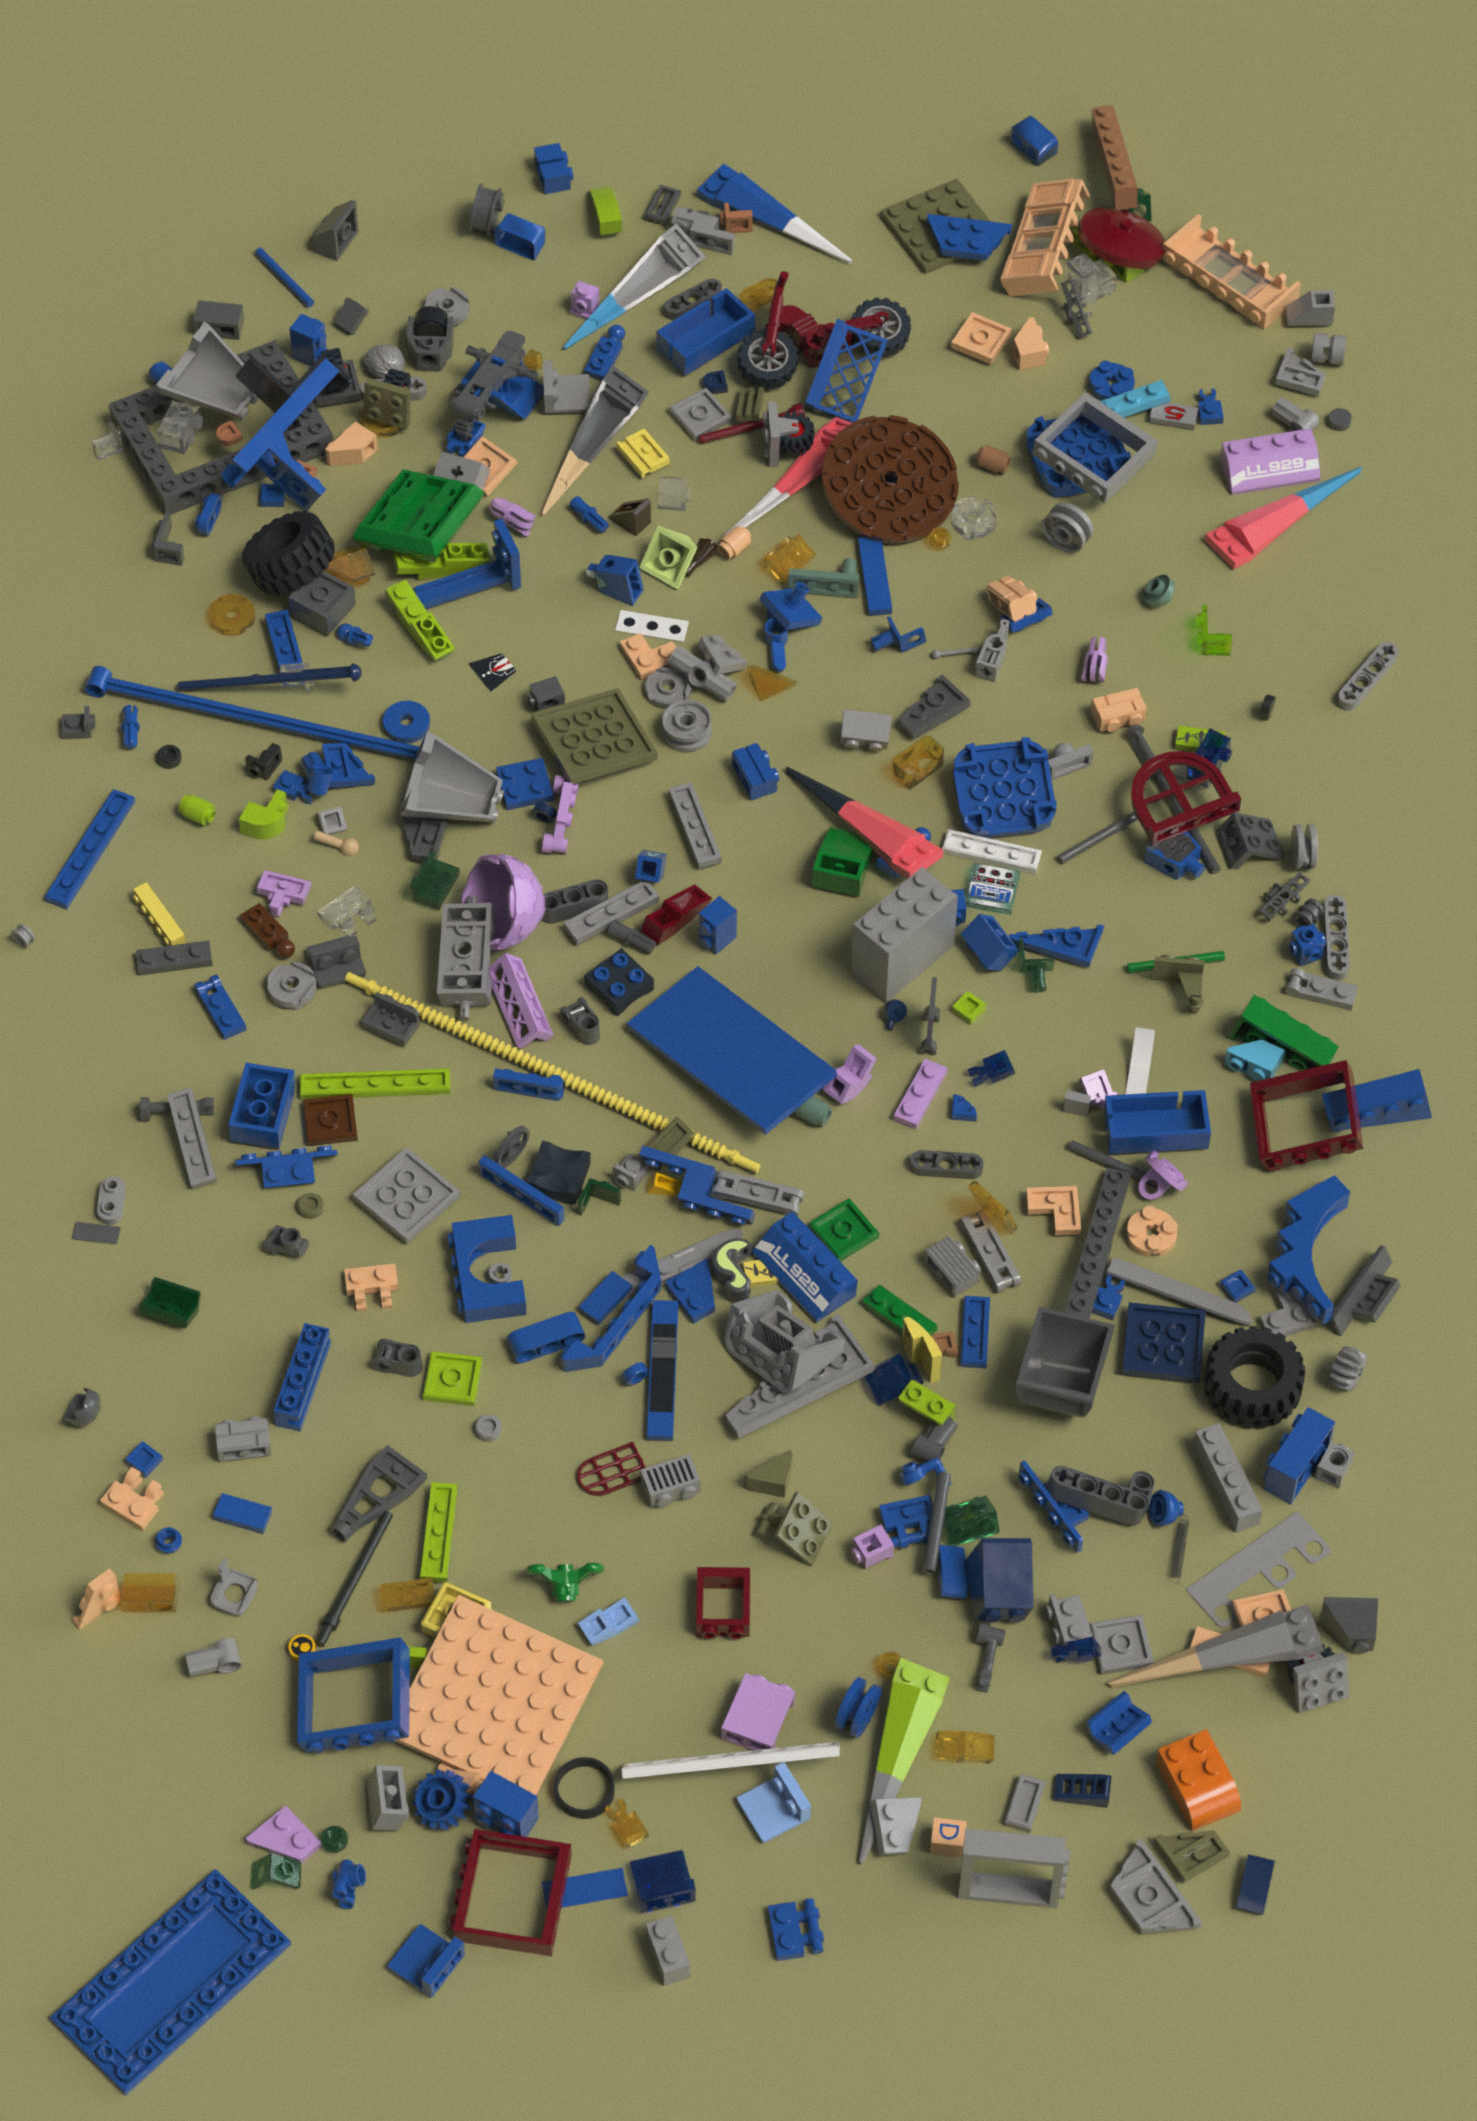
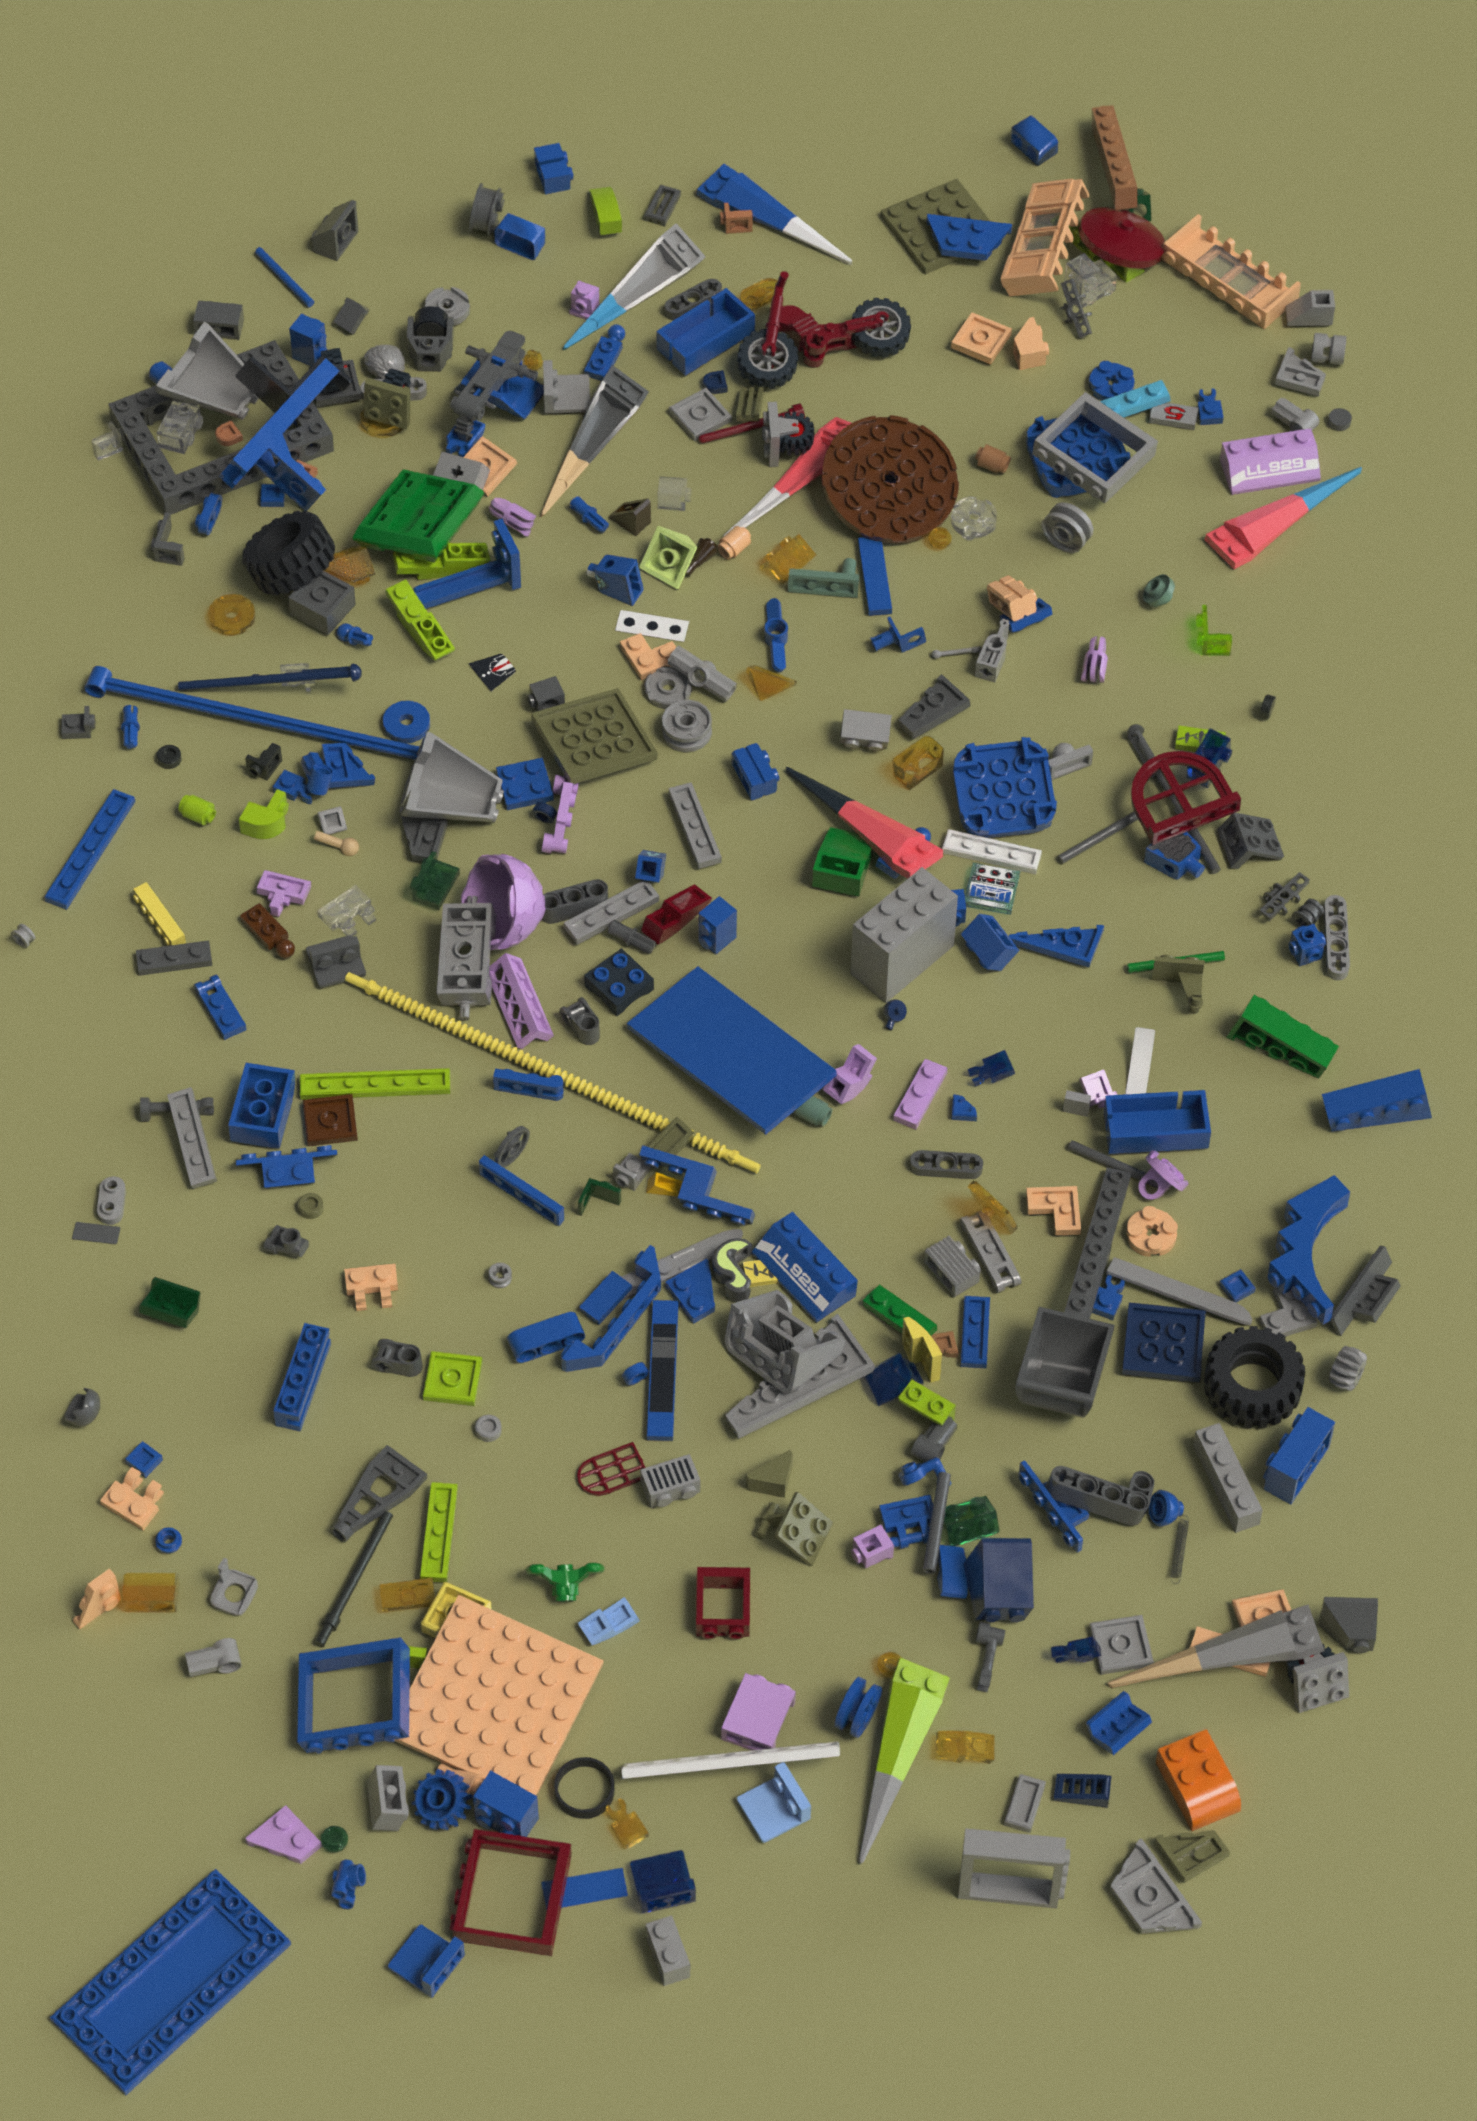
(242, 1513): blue tile -> none
(243, 1439): light grey brick -> none
(277, 1870): clear green bracket -> none
(283, 638): blue plate -> none
(292, 997): light grey plate -> none
(301, 1644): tile -> none
(352, 446): light nougat slope -> none
(392, 1019): dark grey bracket -> none
(406, 1195): light grey plate -> none
(480, 1299): blue arch -> none
(559, 1172): black brick -> none
(643, 453): light yellow plate -> none
(704, 230): light grey plate -> none
(721, 654): light grey wing -> none
(756, 1192): light grey plate -> none
(787, 1933): blue plate -> none
(791, 607): blue tile -> none
(827, 365): blue fence -> none
(844, 1230): green tile -> none
(895, 1823): light grey wing -> none
(931, 1012): dark grey flag -> none
(948, 1837): light nougat brick -> none
(969, 1007): lime tile -> none
(1035, 967): clear green bracket -> none
(1068, 1619): light grey bracket -> none
(1118, 710): light nougat brick -> none
(1255, 1059): medium azure slope -> none
(1255, 1884): dark blue slope -> none
(1258, 1556): light grey piece -> none
(1298, 1083): dark red window -> none
(1304, 846): light grey head -> none
(1321, 989): light grey plate -> none
(1335, 1474): light grey brick -> none
(1368, 676): light grey beam -> none

